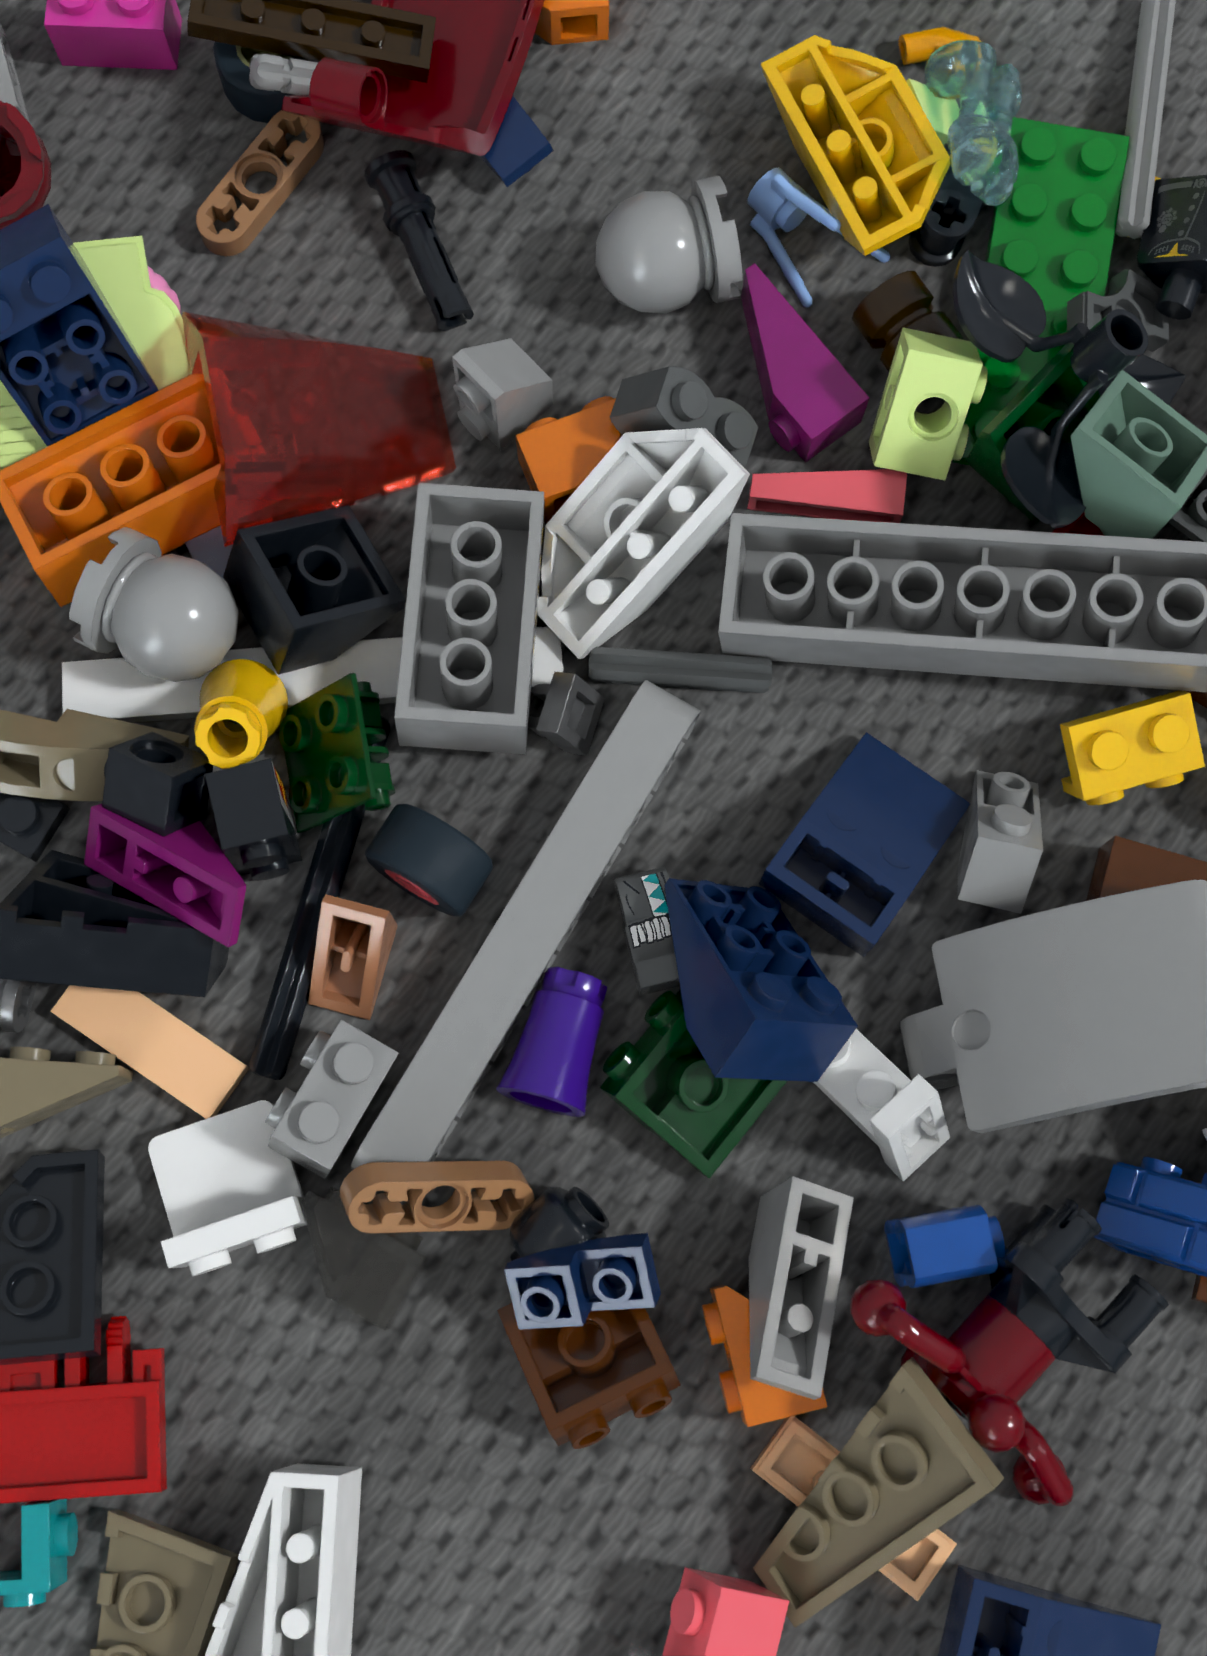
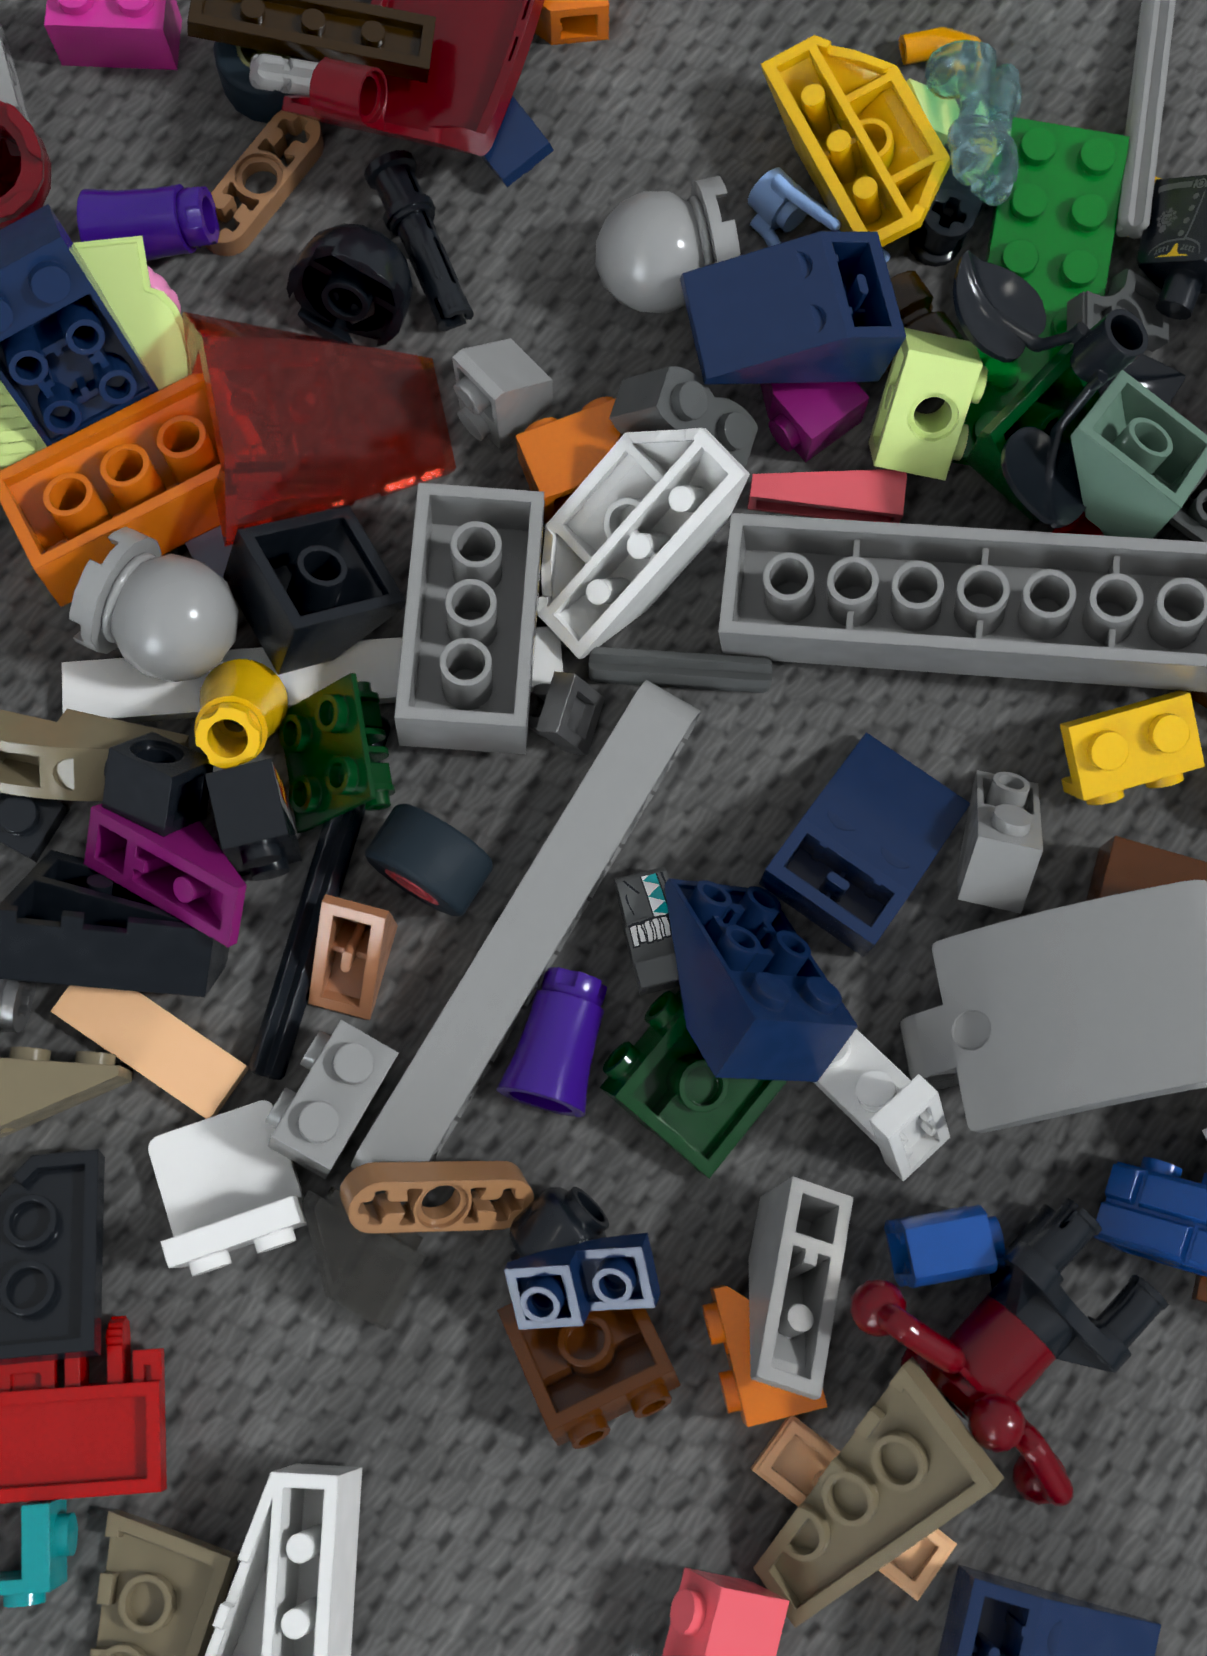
(168, 218): none -> dark purple plant
(342, 276): none -> black cylinder
(796, 312): none -> dark blue slope

